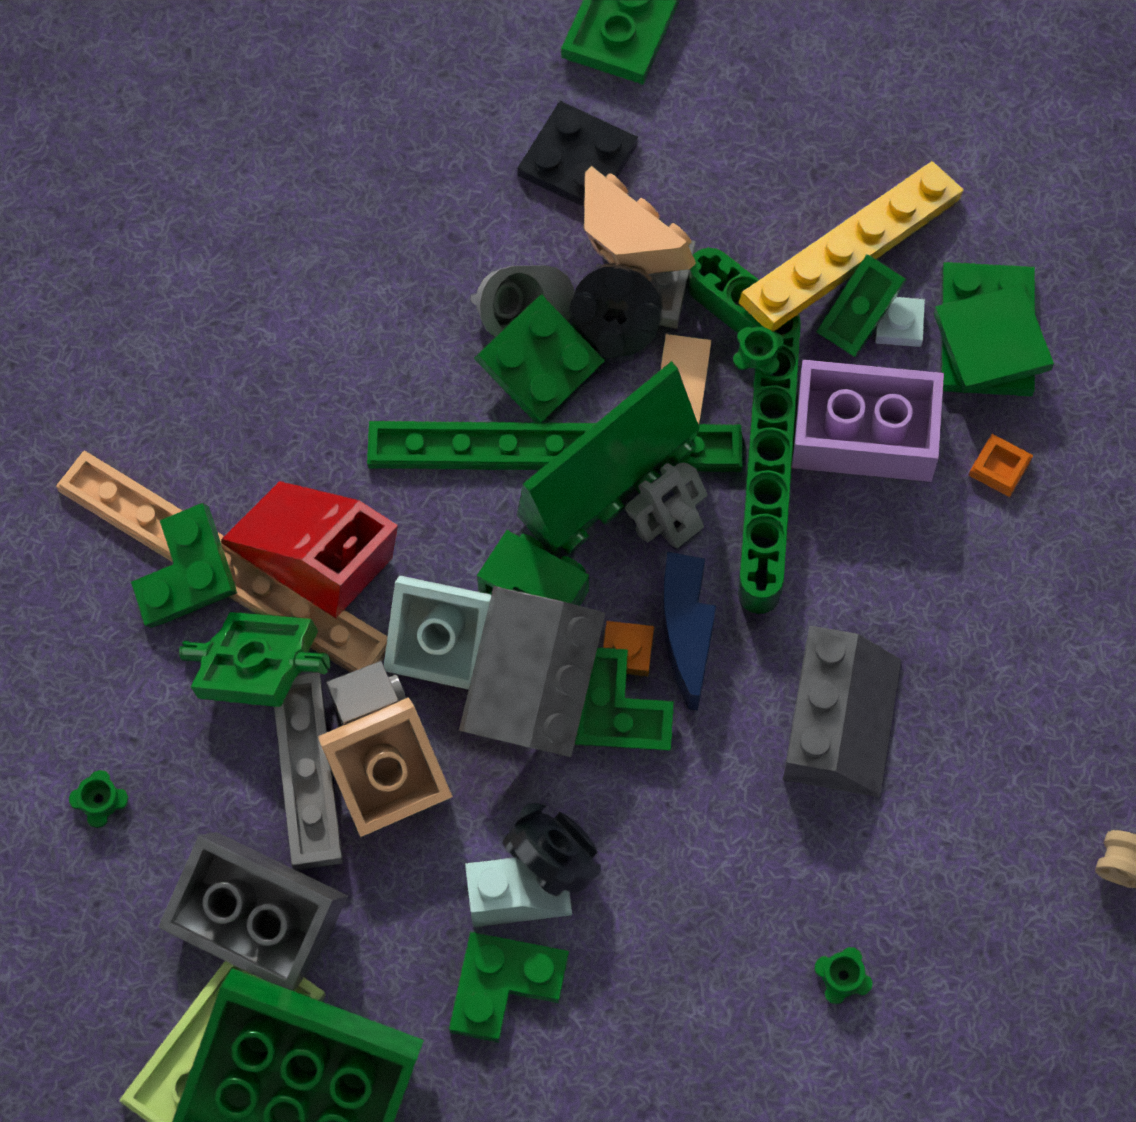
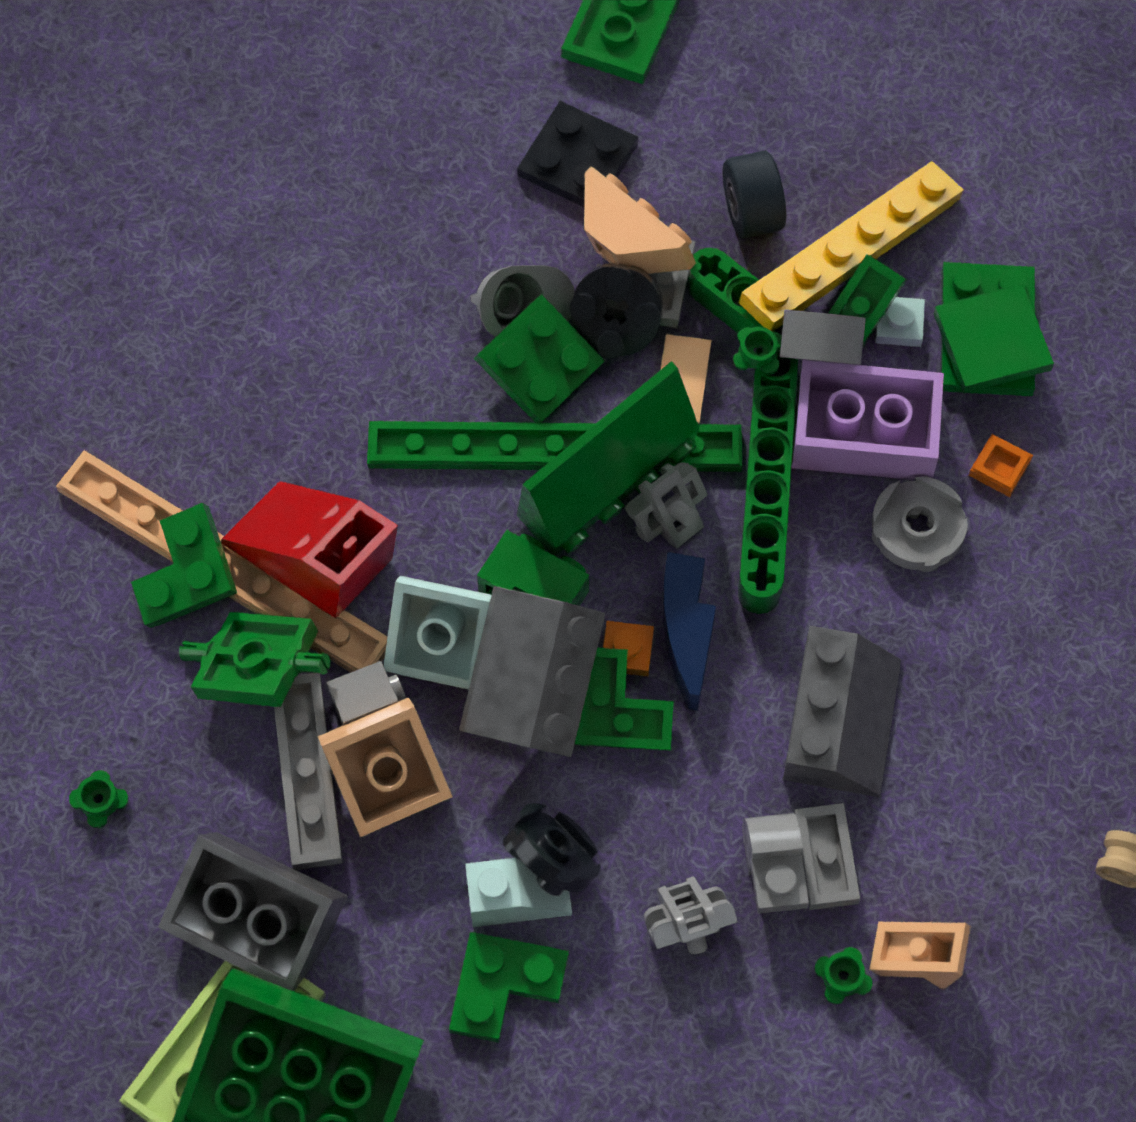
(688, 915): none -> light grey piece
(754, 194): none -> black wheel
(775, 862): none -> light grey brick
(822, 337): none -> light grey brick
(827, 857): none -> light grey plate
(920, 549): none -> light grey plate
(921, 951): none -> light nougat slope

